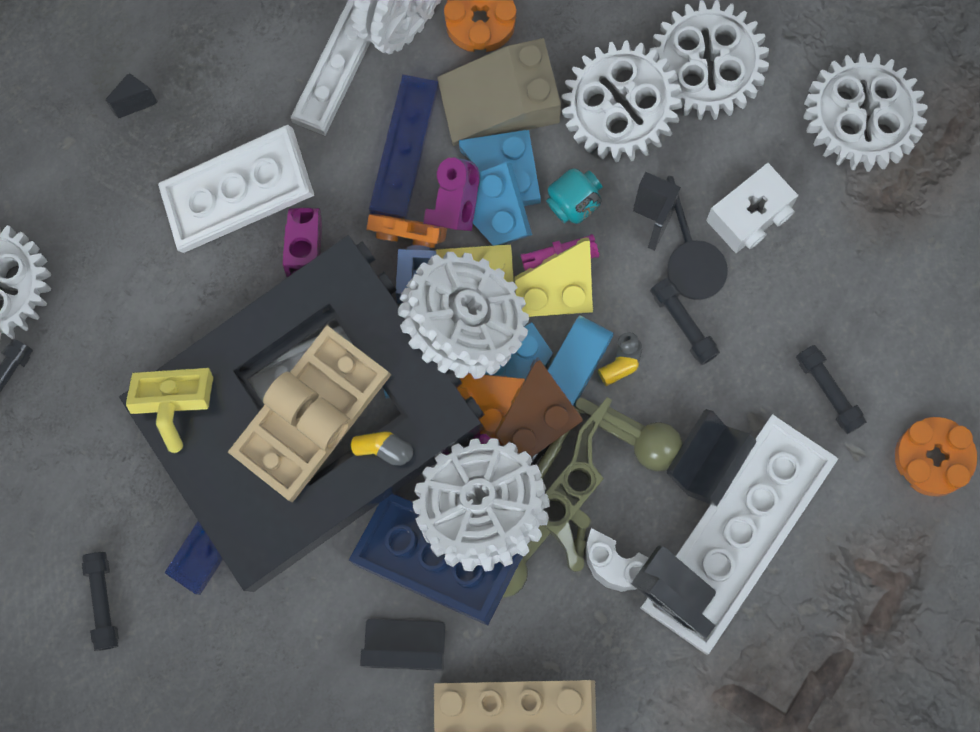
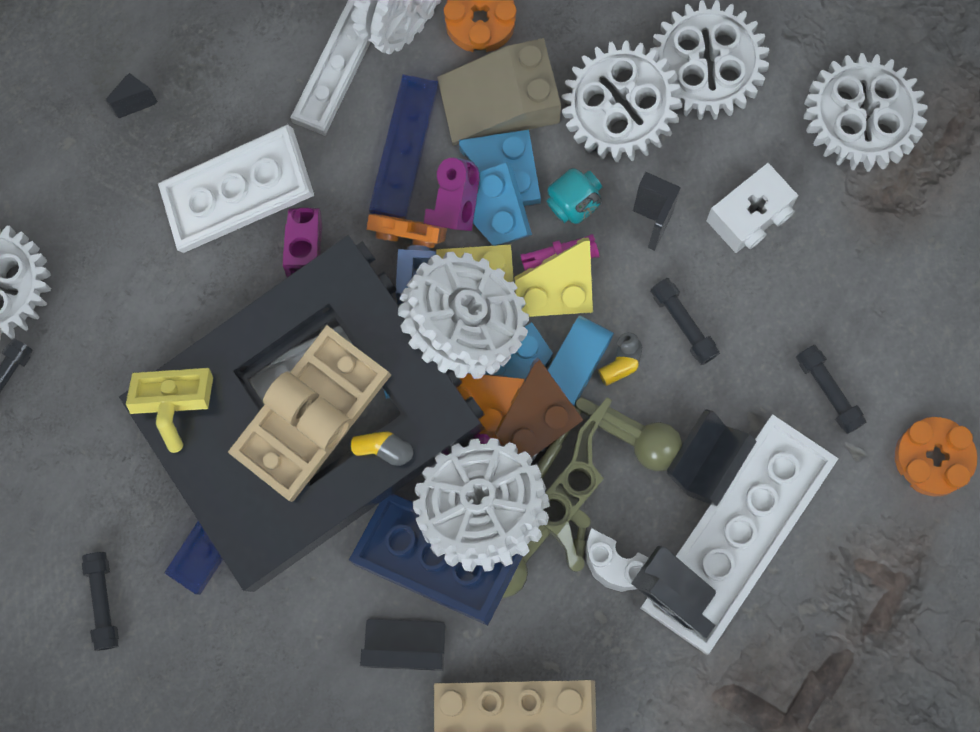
(695, 266): black piece -> none

